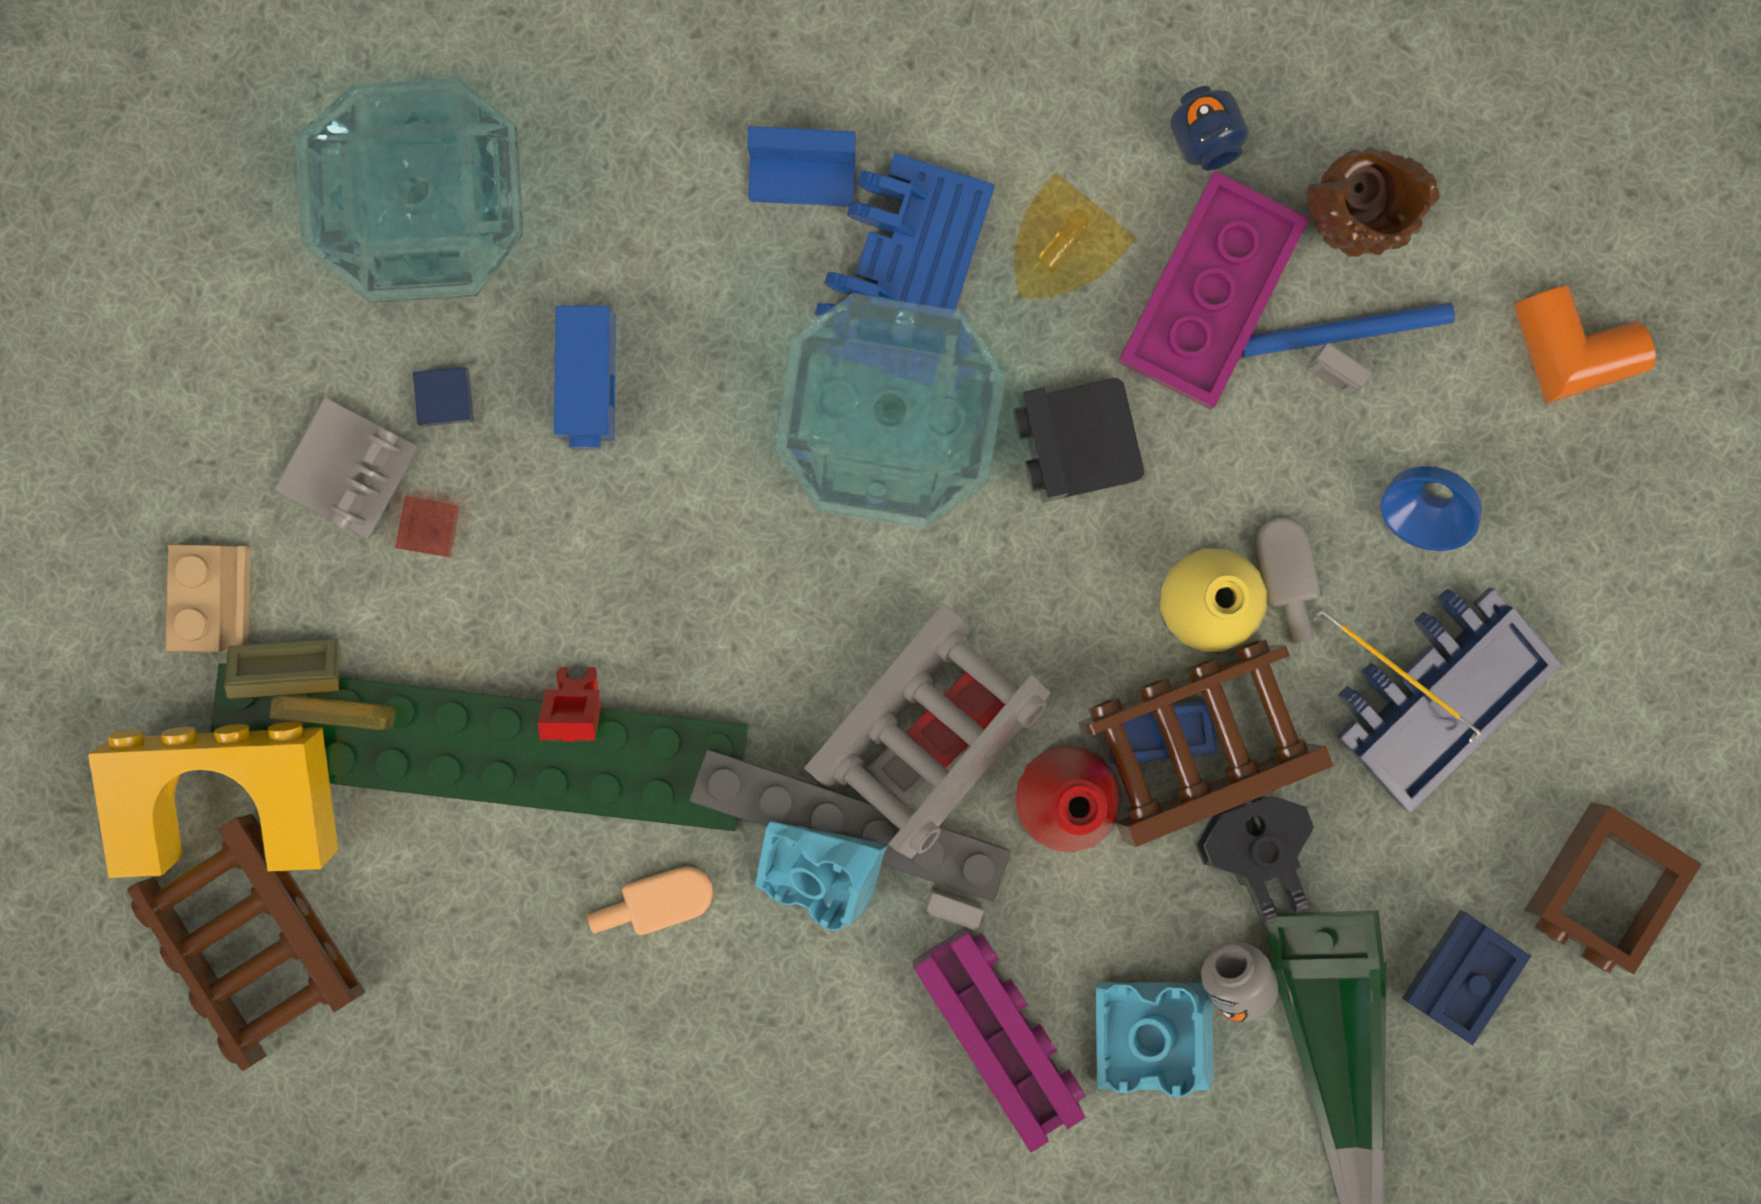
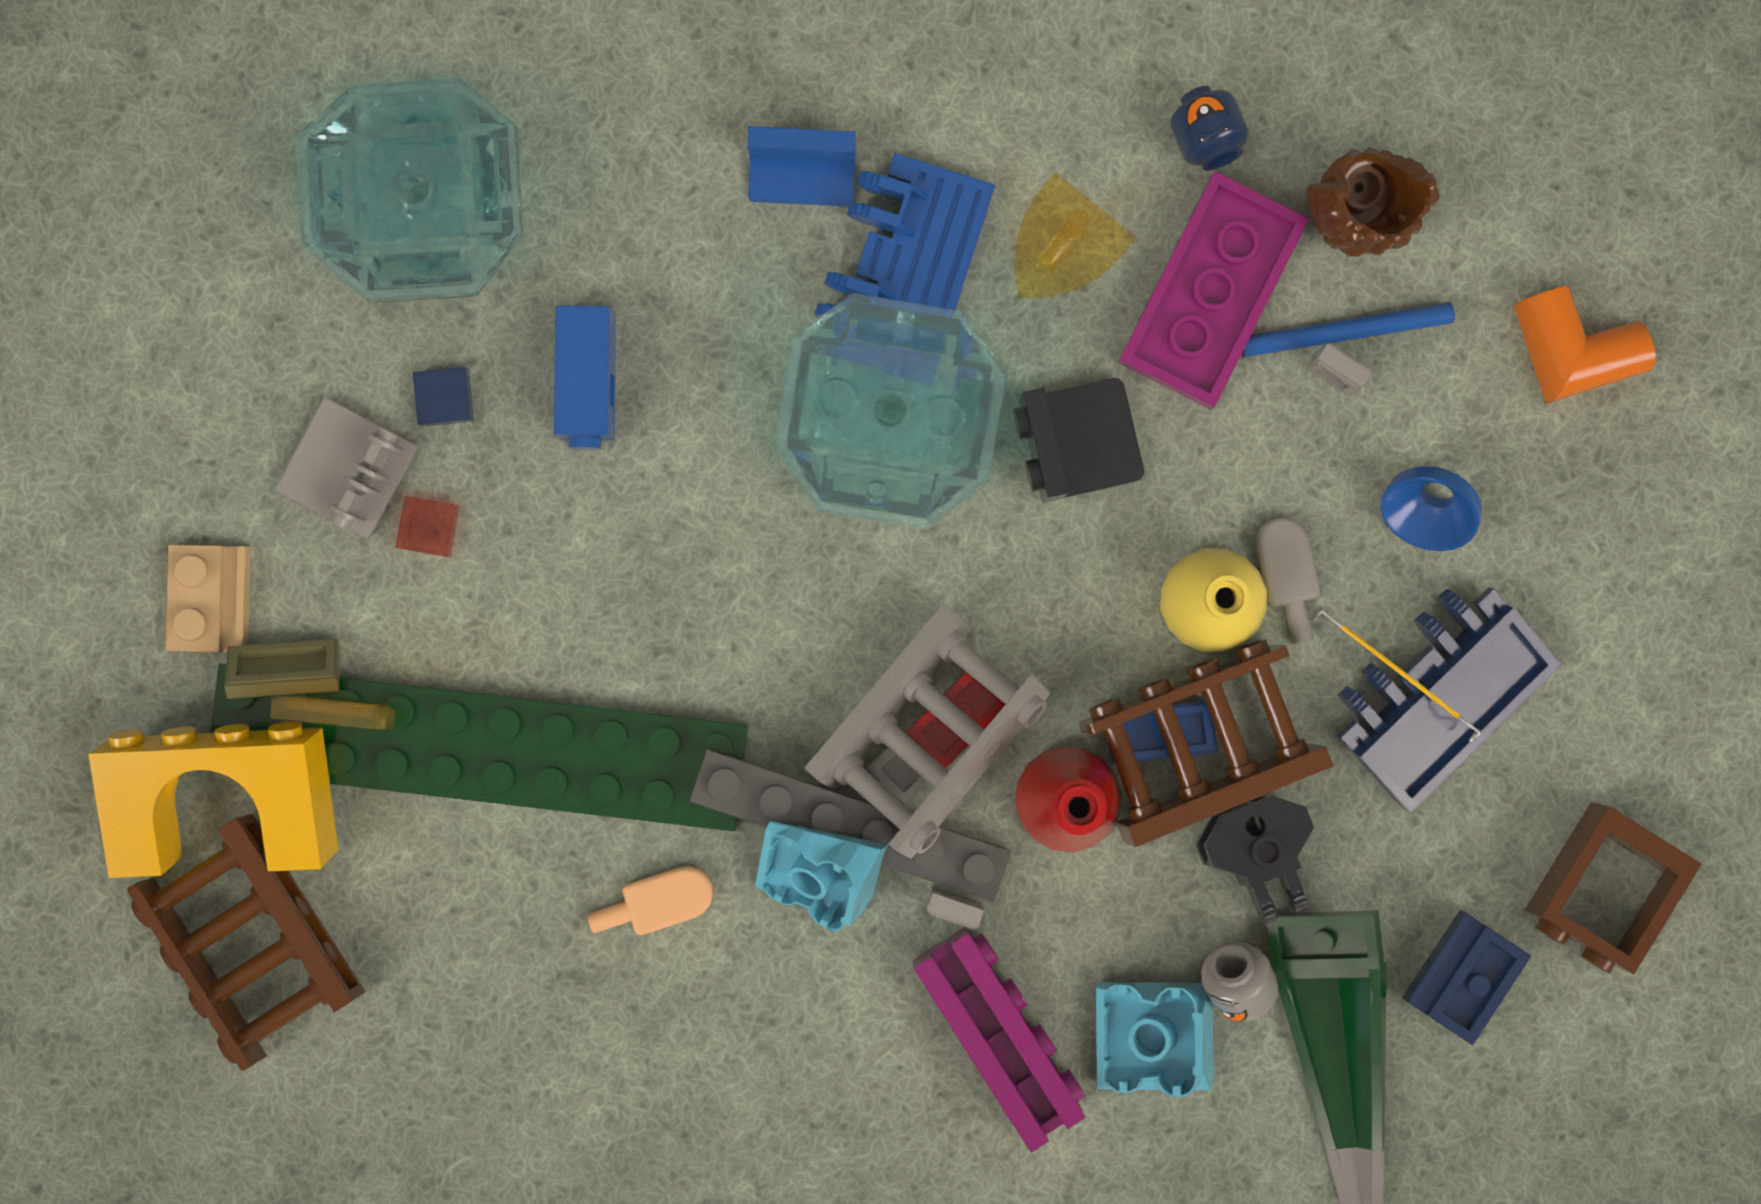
(572, 709): red plate -> none

